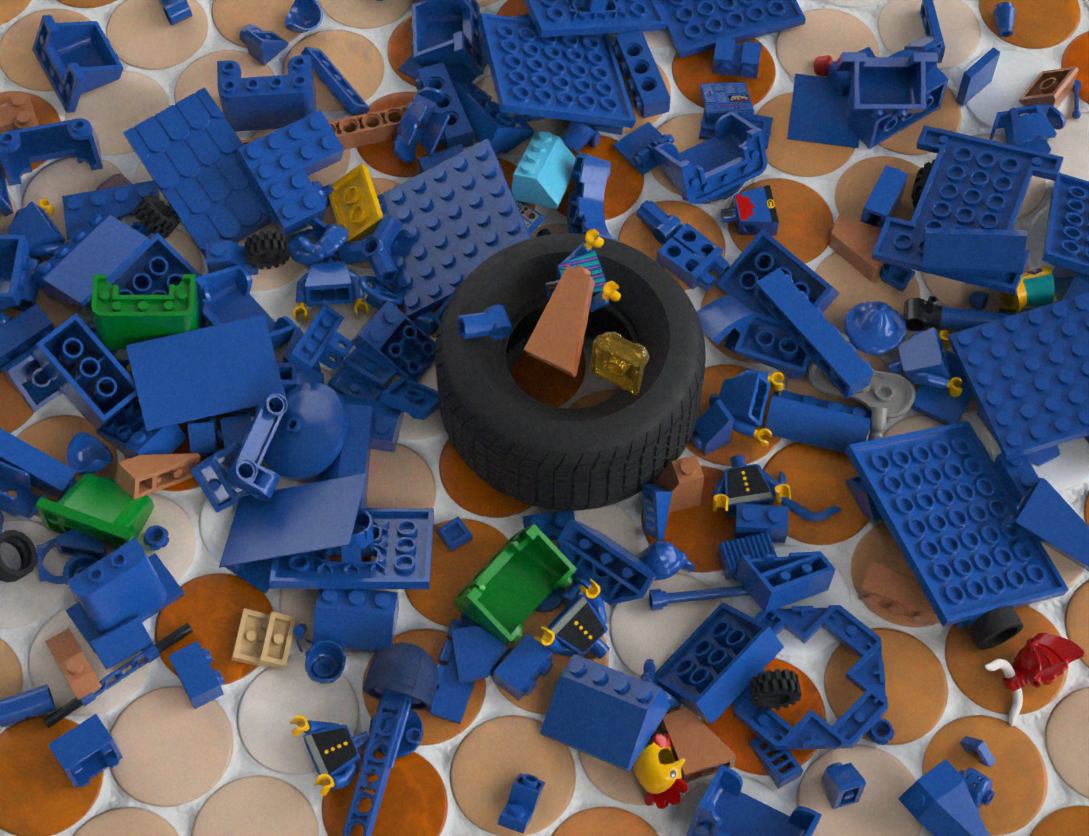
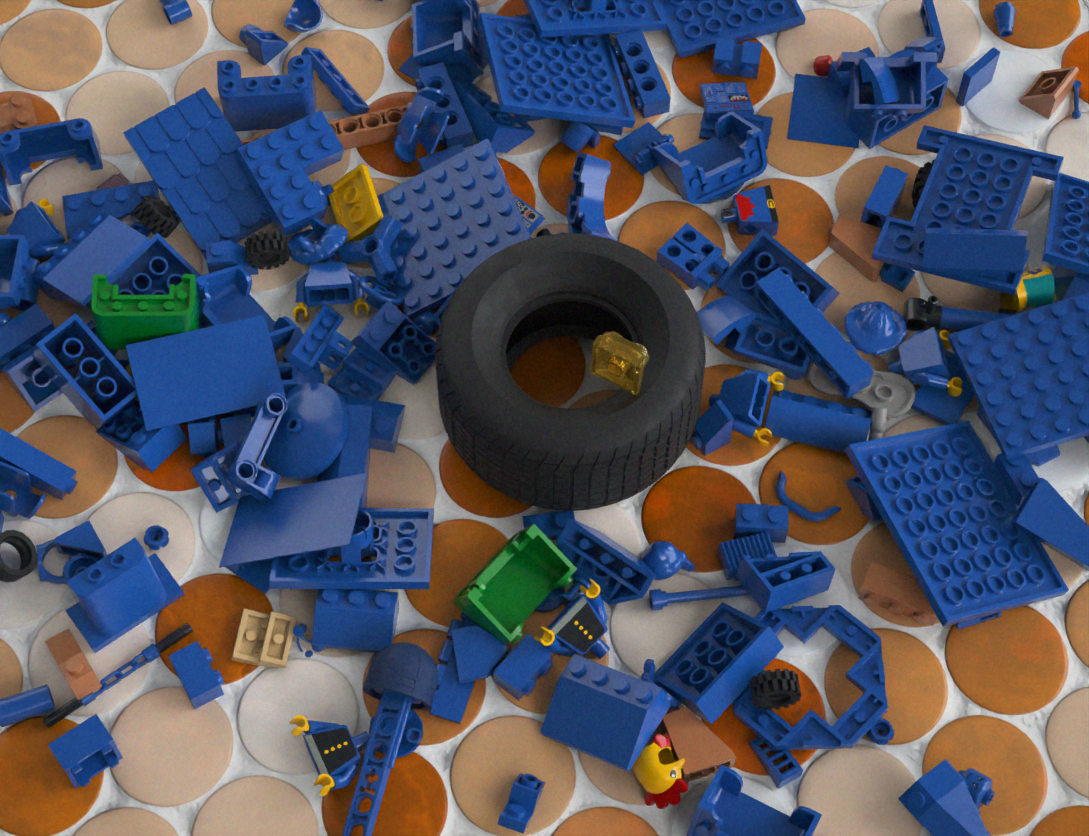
(75, 58): blue windscreen -> none
(87, 454): blue helmet -> none
(97, 509): green windscreen -> none
(121, 642): blue slope -> none
(154, 472): nougat slope -> none
(325, 662): blue hair -> none
(411, 398): blue plate -> none
(454, 534): blue tile -> none
(491, 322): blue piece -> none
(543, 171): medium azure slope -> none
(563, 323): nougat slope -> none
(588, 259): torso -> none
(655, 509): blue slope -> none
(658, 221): blue piece -> none
(685, 481): nougat slope -> none
(747, 486): torso -> none
(843, 784): blue slope -> none
(882, 79): none -> blue slope
(978, 300): blue hinge -> none
(980, 749): blue tile -> none
(996, 627): black tyre -> none
(1032, 129): blue piece -> none
(1038, 663): red helmet -> none

